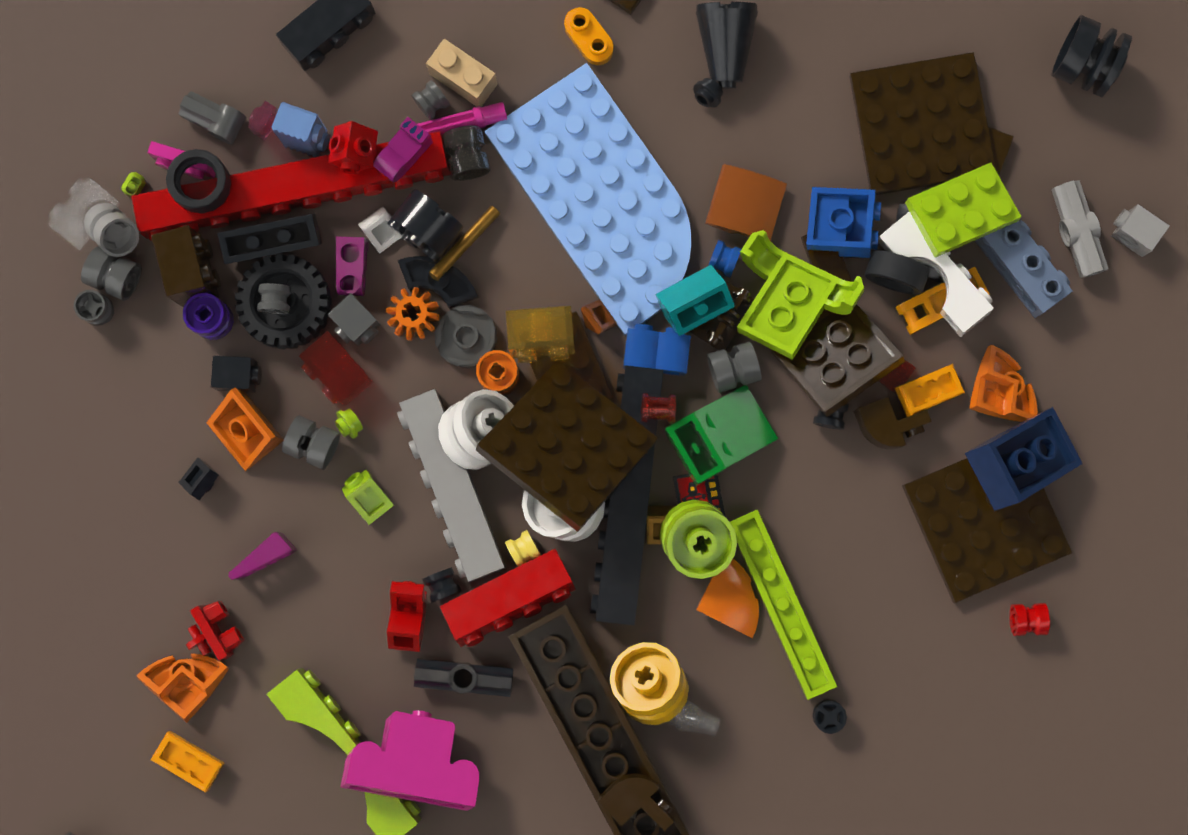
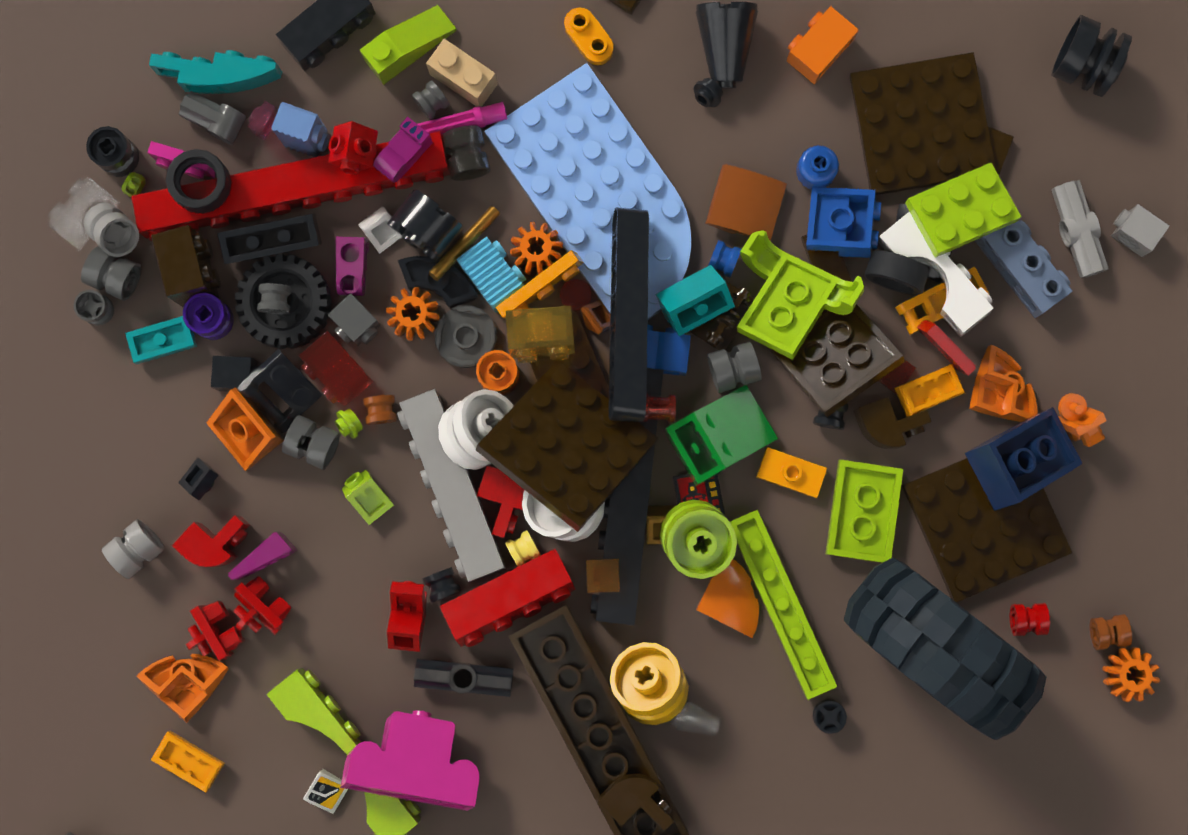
(112, 151): none -> black wheel
(130, 551): none -> light grey wheel
(160, 340): none -> teal plate
(206, 549): none -> red brick
(227, 74): none -> teal slope
(249, 596): none -> red hips
(287, 383): none -> black plate
(325, 791): none -> slope
(380, 409): none -> dark orange wheel
(406, 43): none -> lime slope
(490, 272): none -> medium azure brick
(504, 491): none -> red brick
(523, 248): none -> orange gear
(543, 284): none -> light orange plate
(575, 294): none -> clear red plate
(602, 575): none -> clear orange tile
(628, 315): none -> black beam
(791, 472): none -> light orange plate
(819, 157): none -> blue head
(822, 44): none -> orange brick
(864, 511): none -> lime plate
(944, 649): none -> black wheel
(946, 347): none -> red tile
(1081, 421): none -> orange hips
(1110, 632): none -> dark orange wheel
(1131, 688): none -> orange gear

